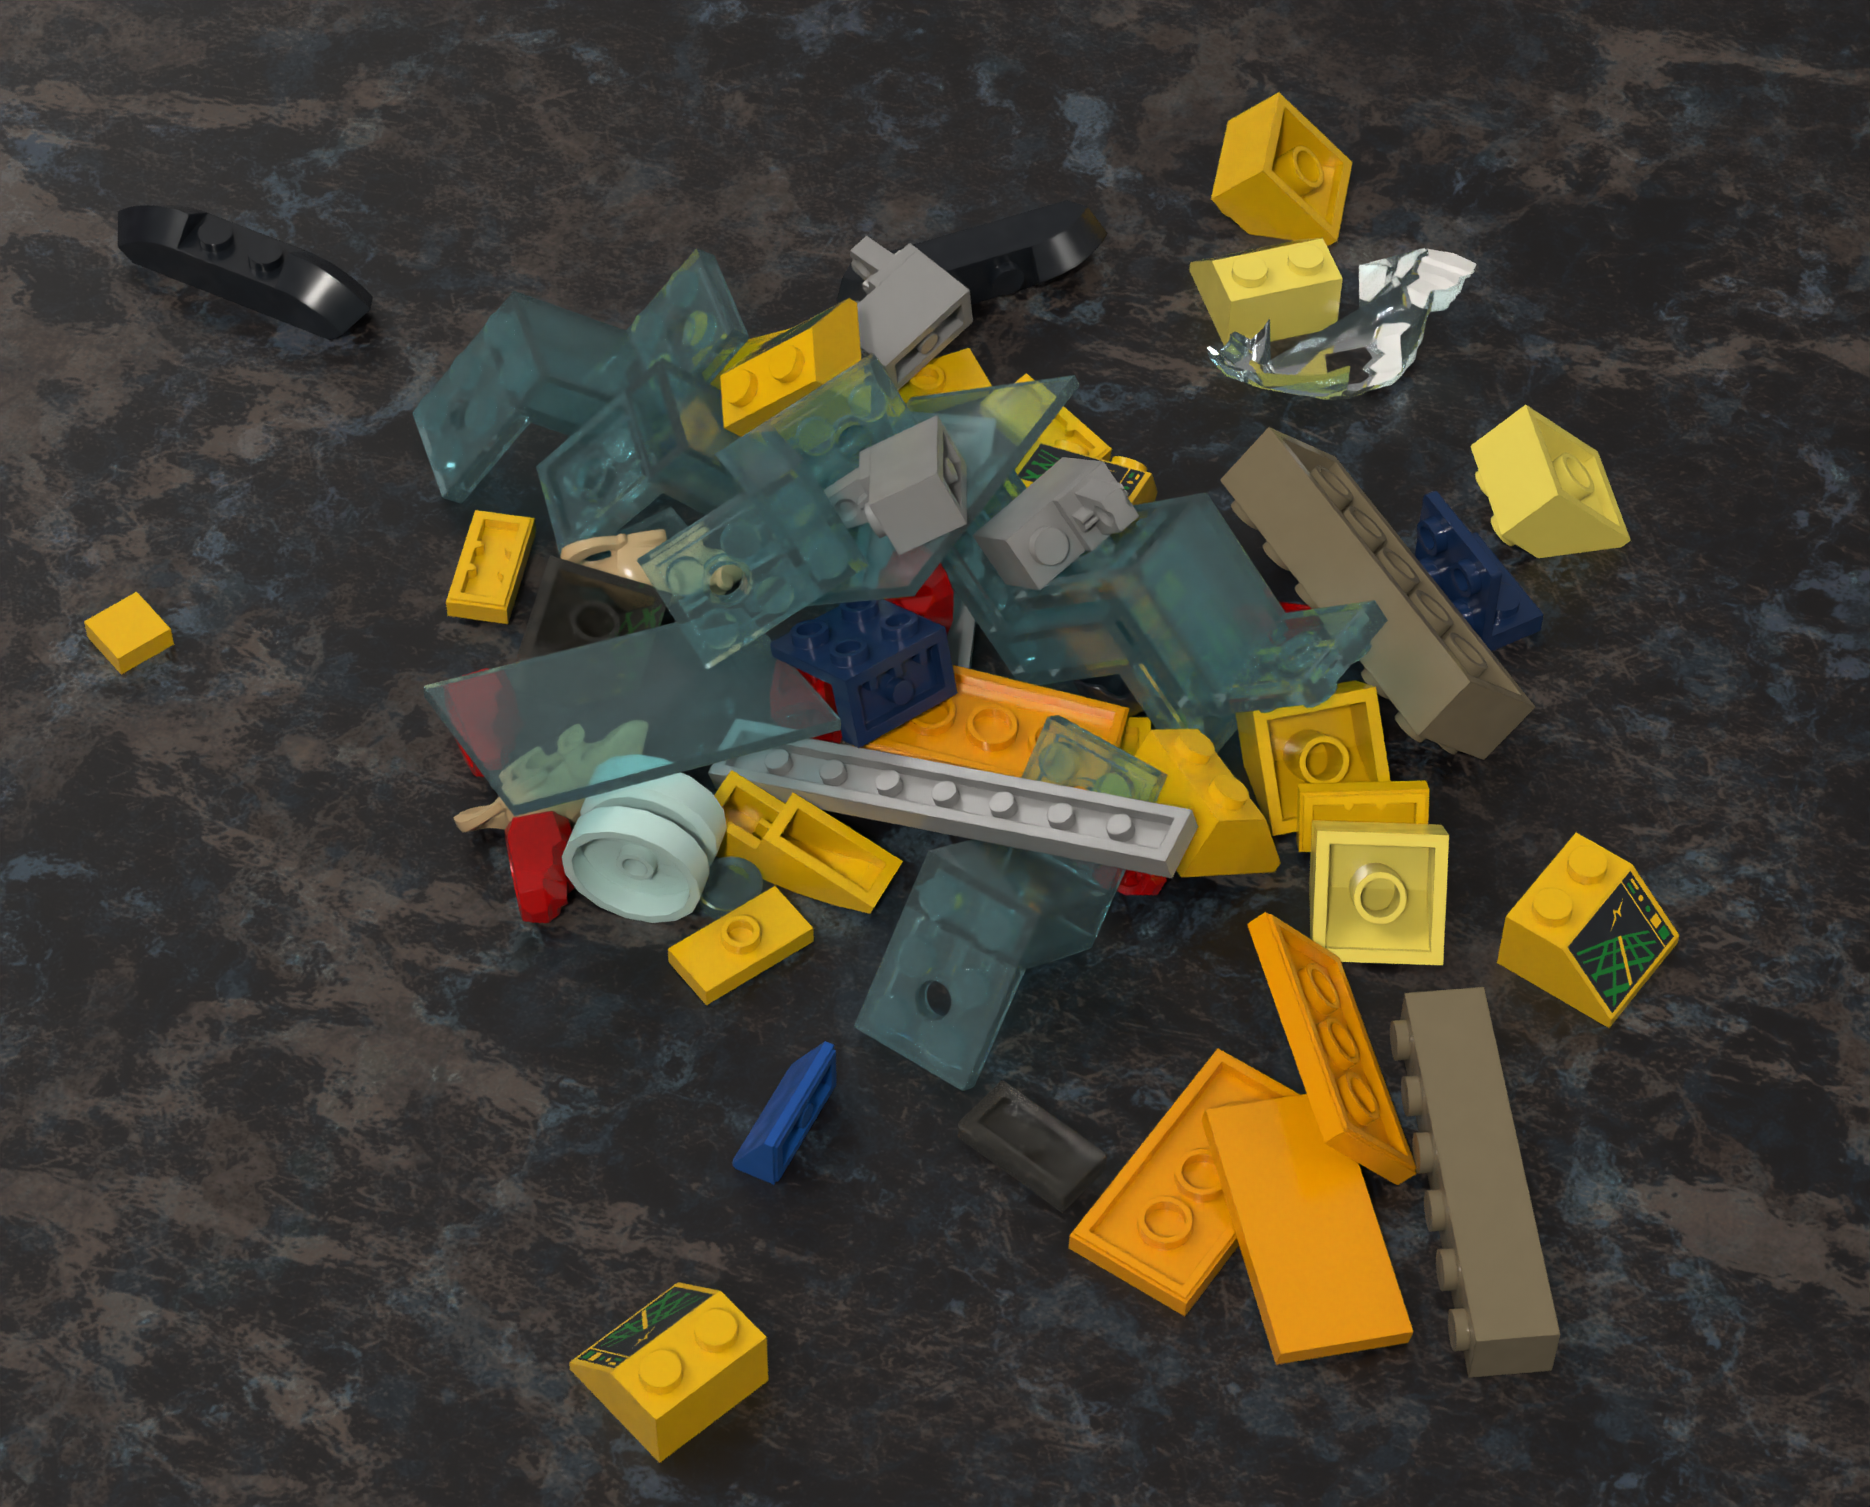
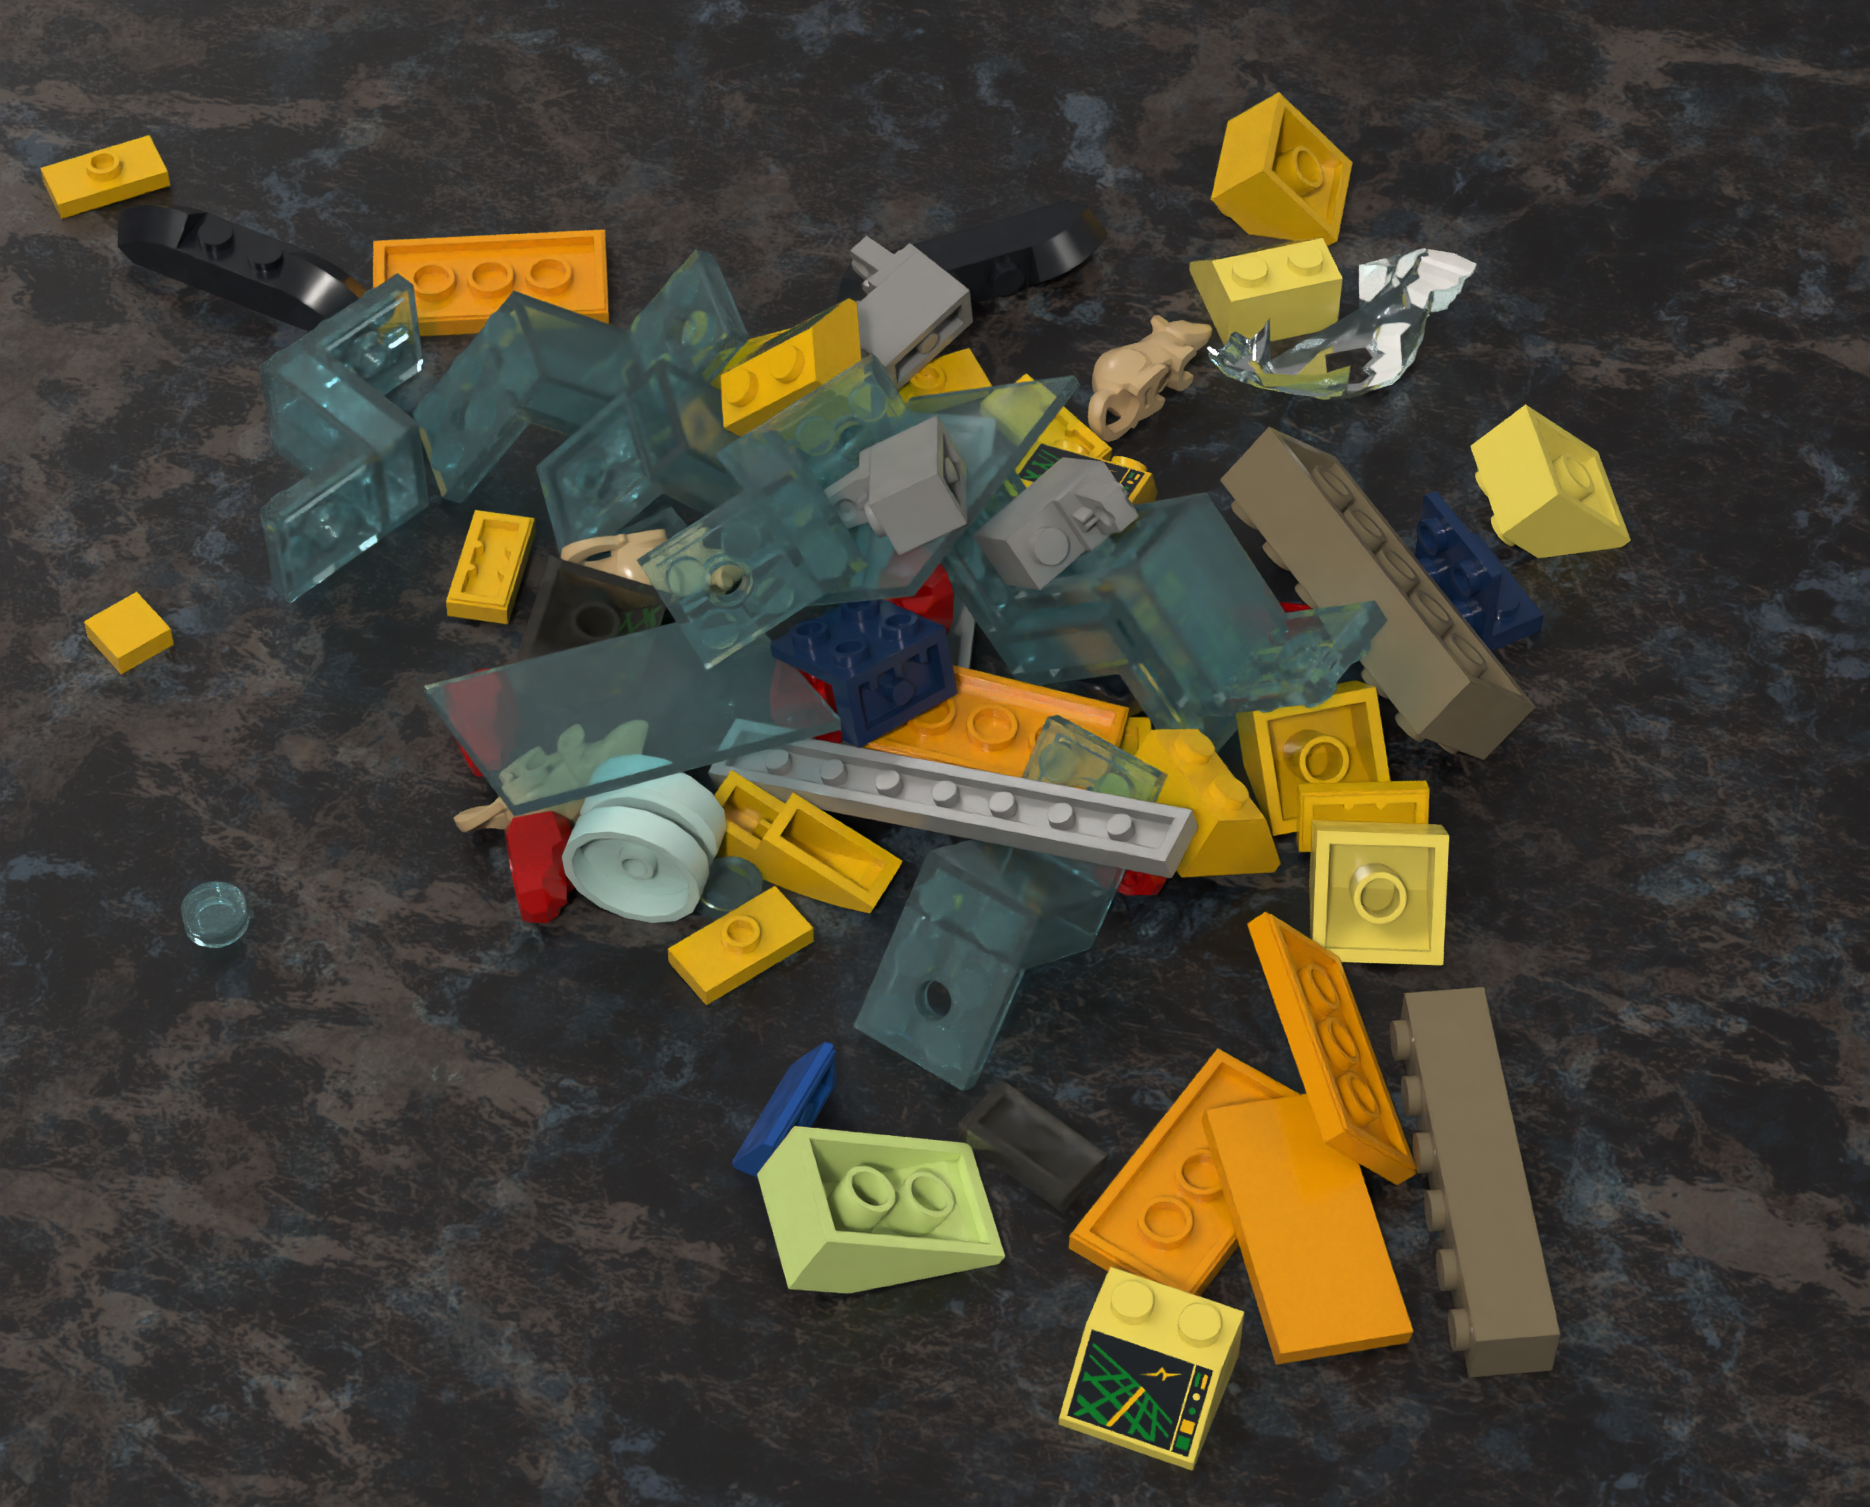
(105, 176): none -> yellow plate
(215, 914): none -> clear light blue tile
(344, 436): none -> clear light blue bracket
(470, 277): none -> light orange tile
(675, 1366): yellow slope -> none
(875, 1210): none -> yellowish green slope
(1133, 375): none -> tan animal
(1152, 1368): none -> slope
(1587, 931): yellow slope -> none

